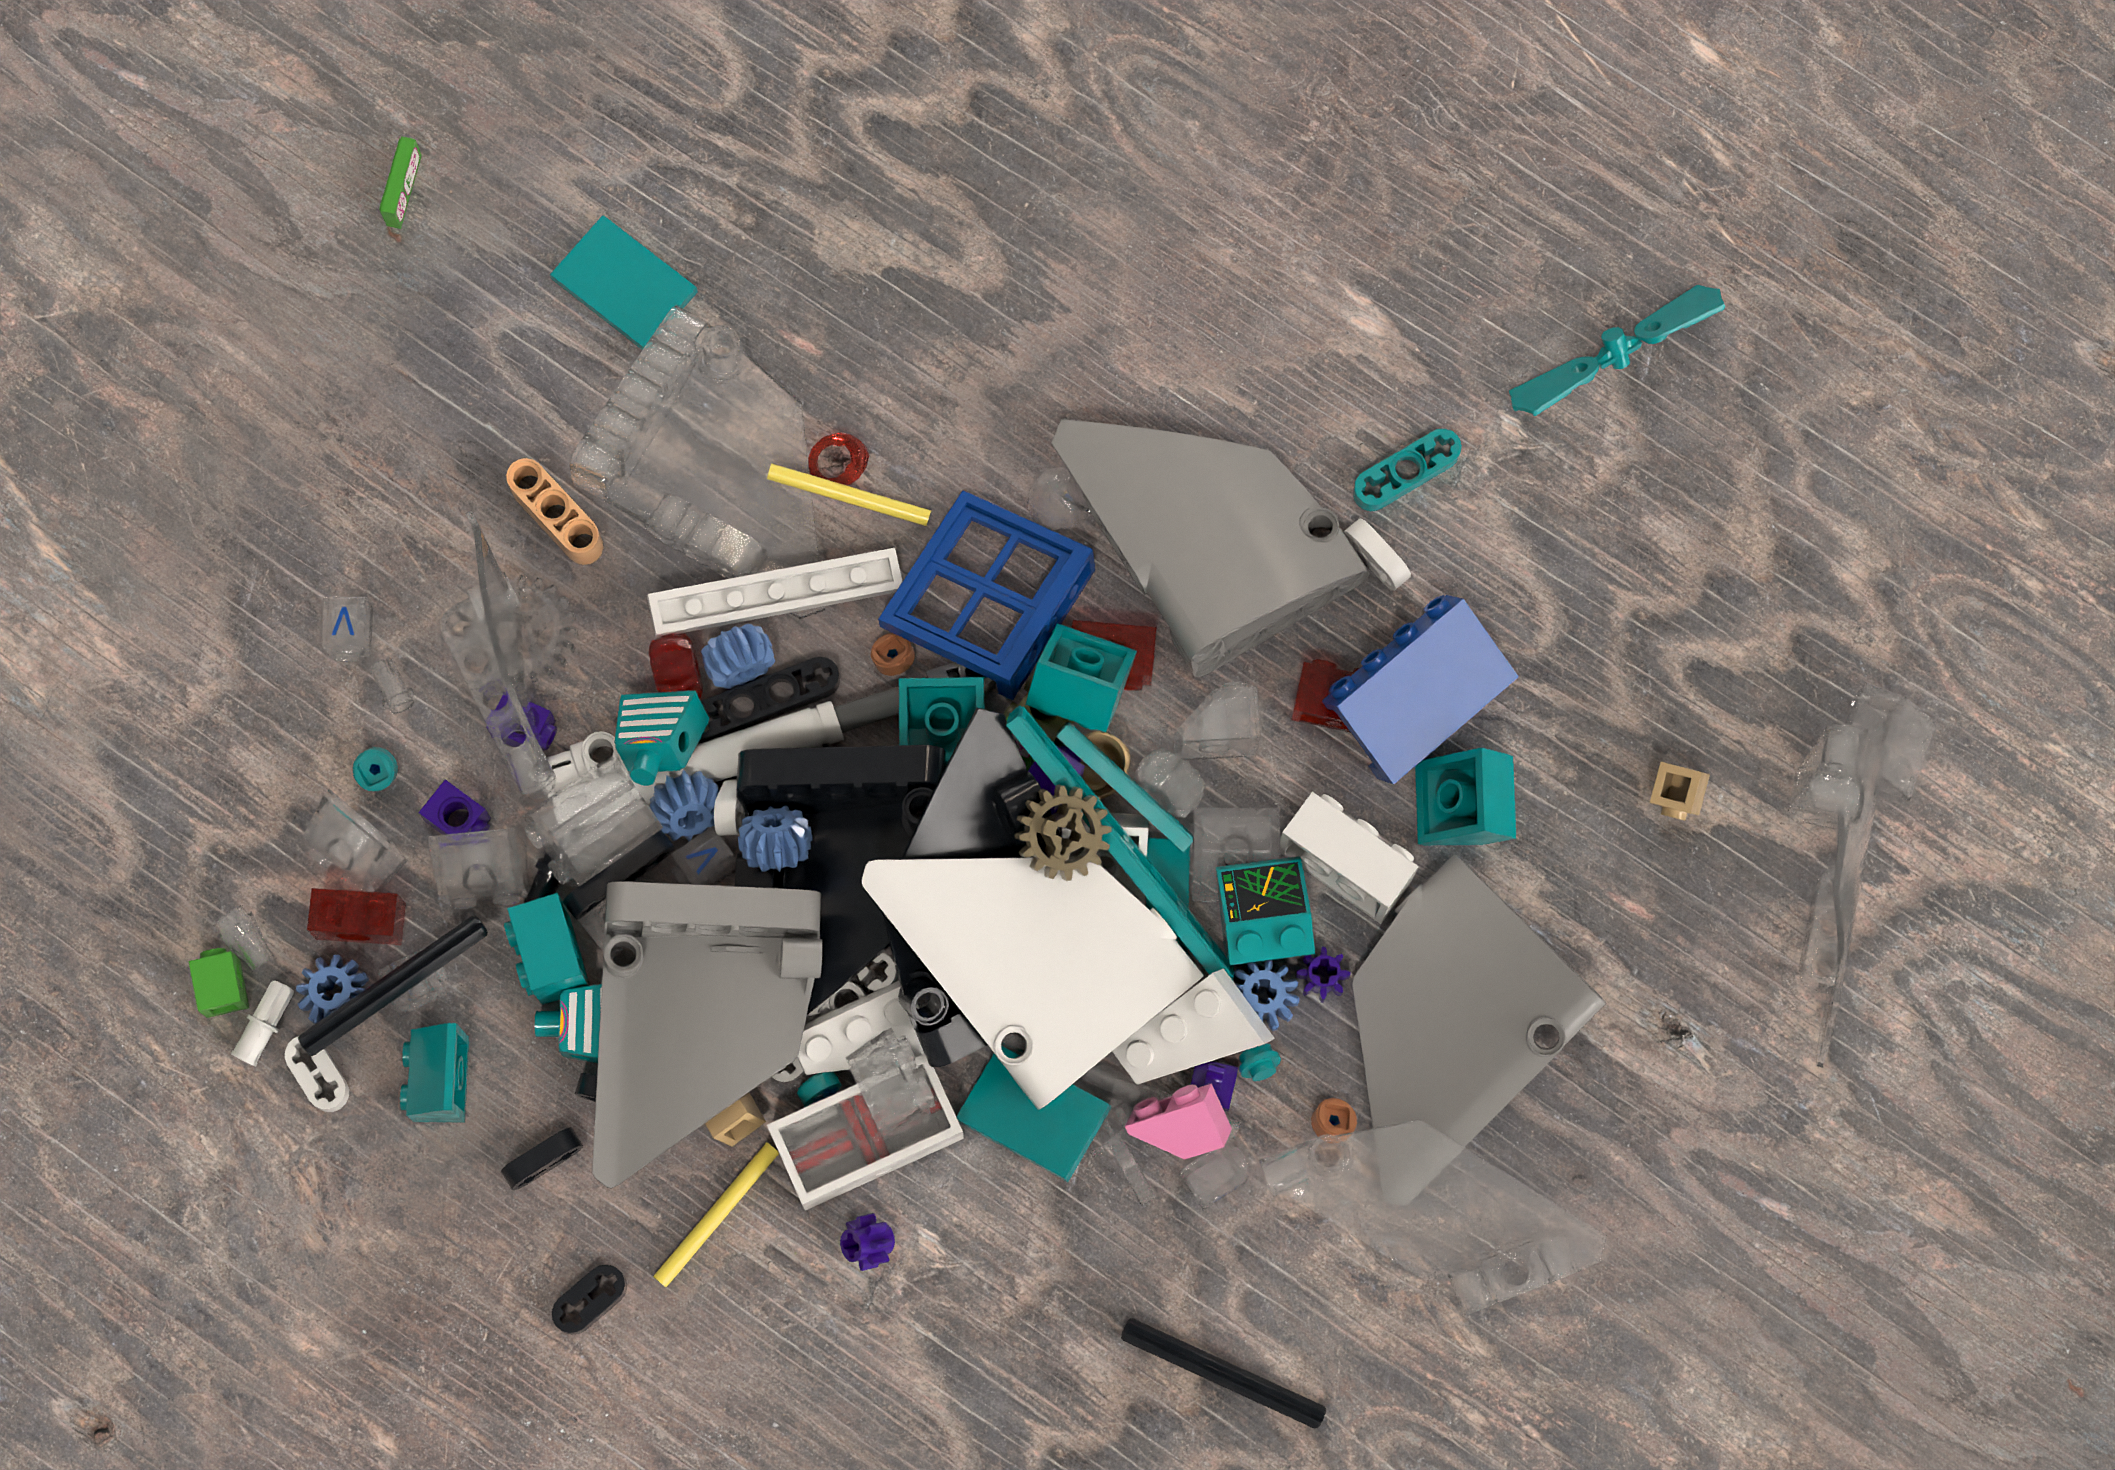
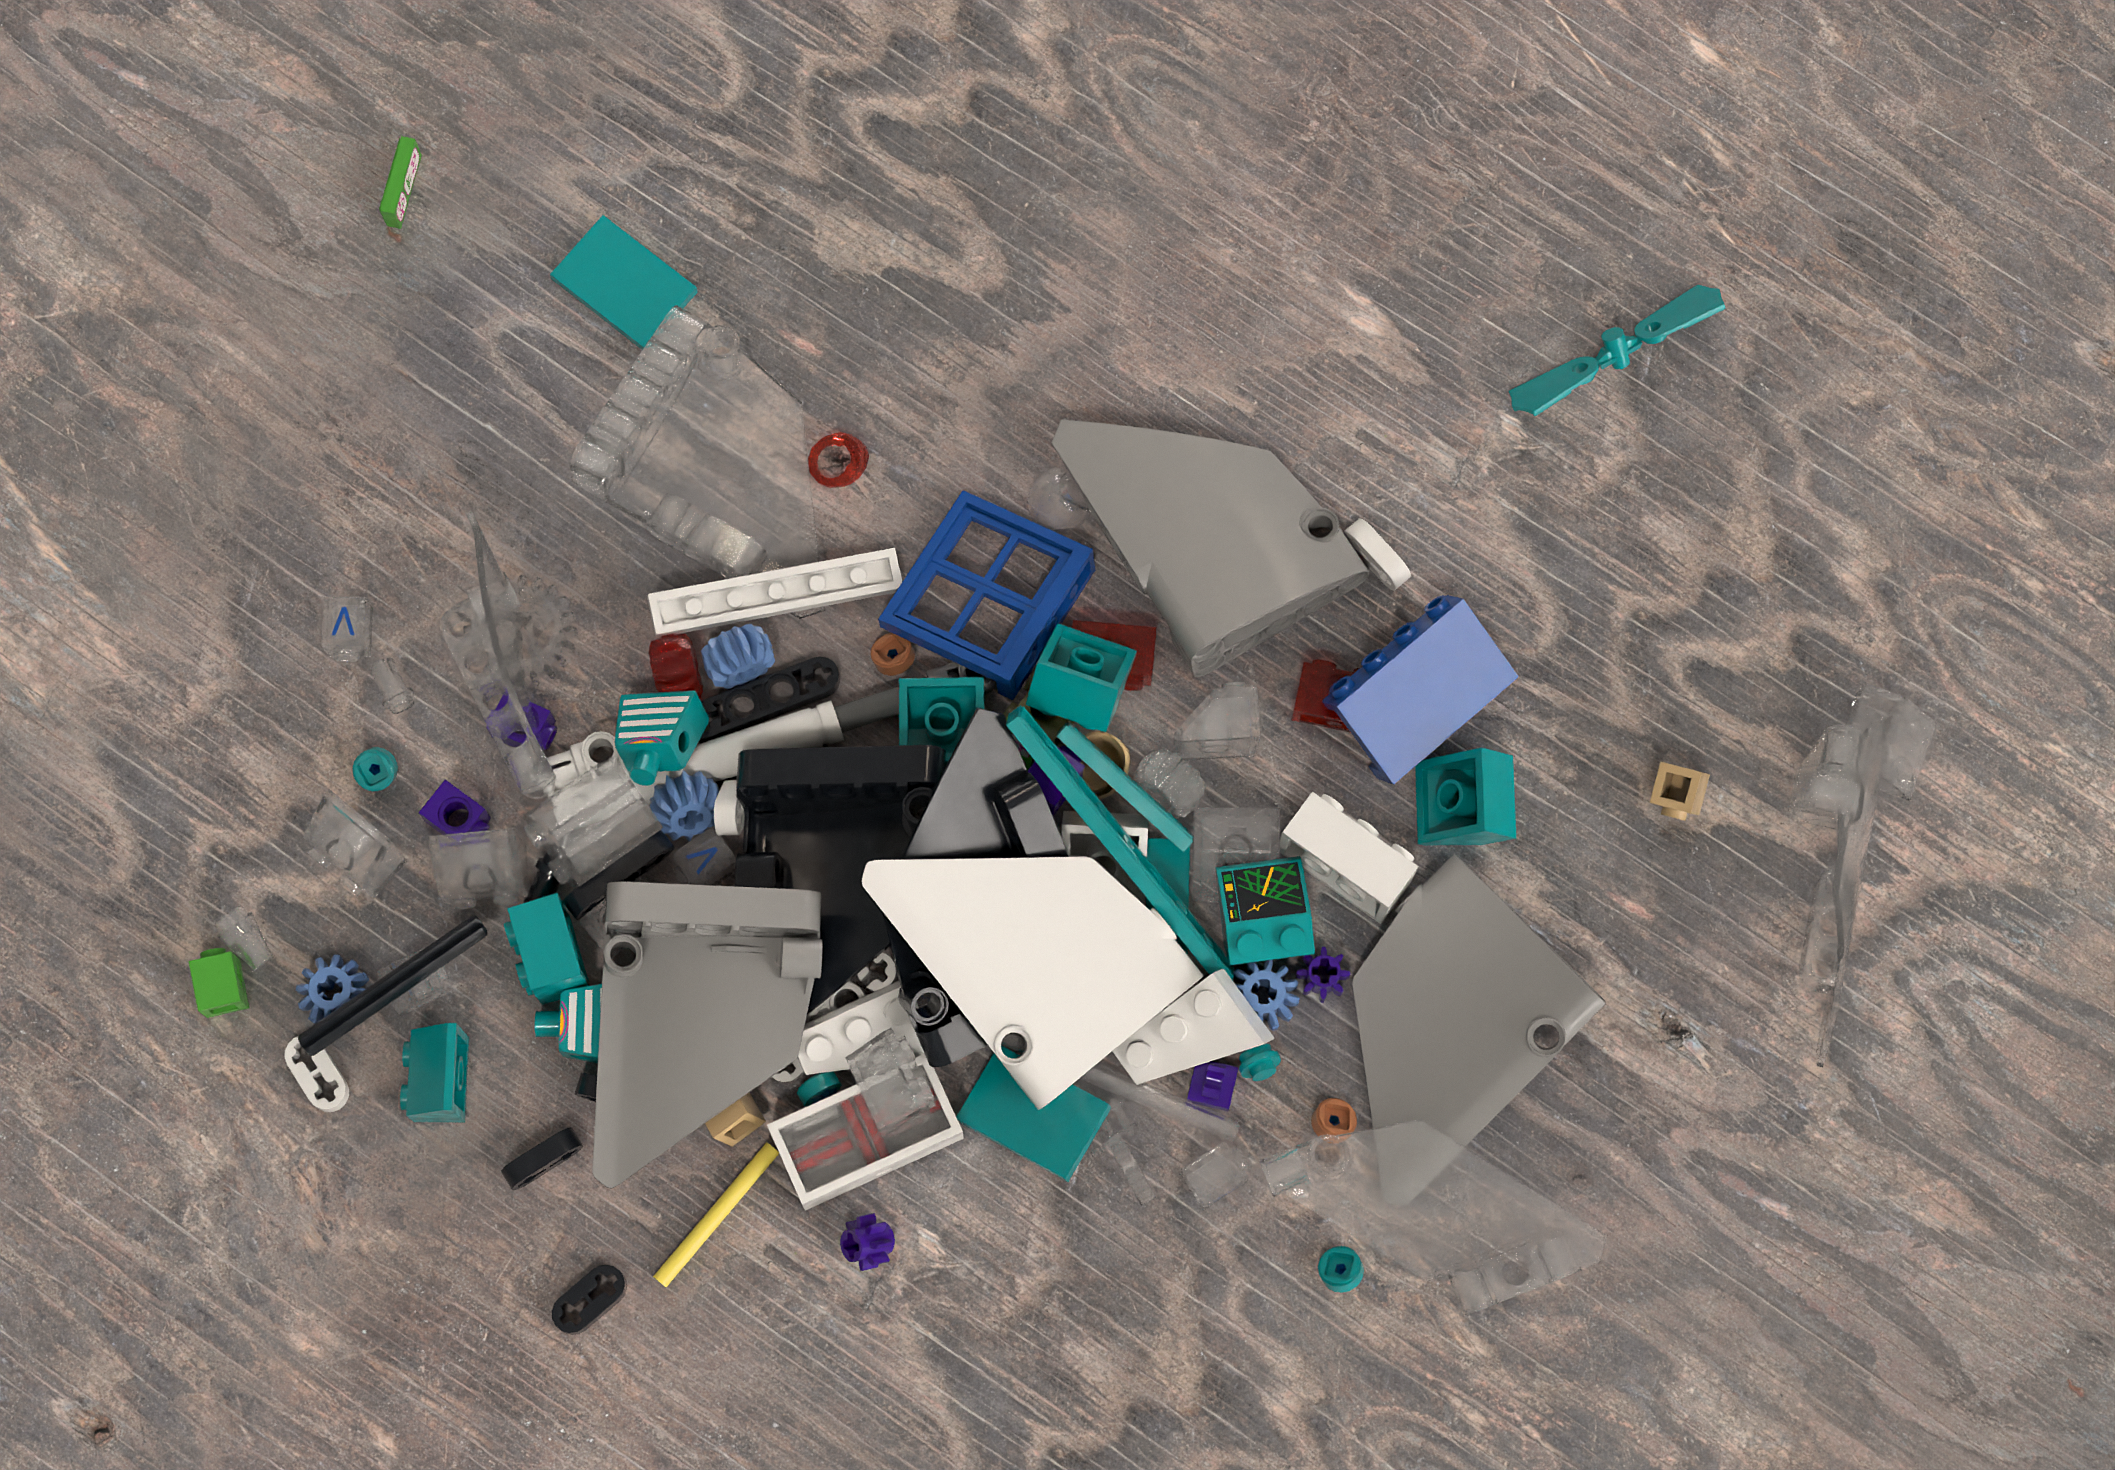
(263, 1023): white axle -> none
(356, 916): clear red brick -> none
(549, 493): light nougat beam -> none
(774, 838): medium blue gear -> none
(848, 494): light yellow bar -> none
(1069, 817): dark tan gear -> none
(1182, 1124): bright pink slope -> none
(1223, 1373): black axle -> none
(1340, 1269): none -> teal tile
(1438, 465): teal beam -> none

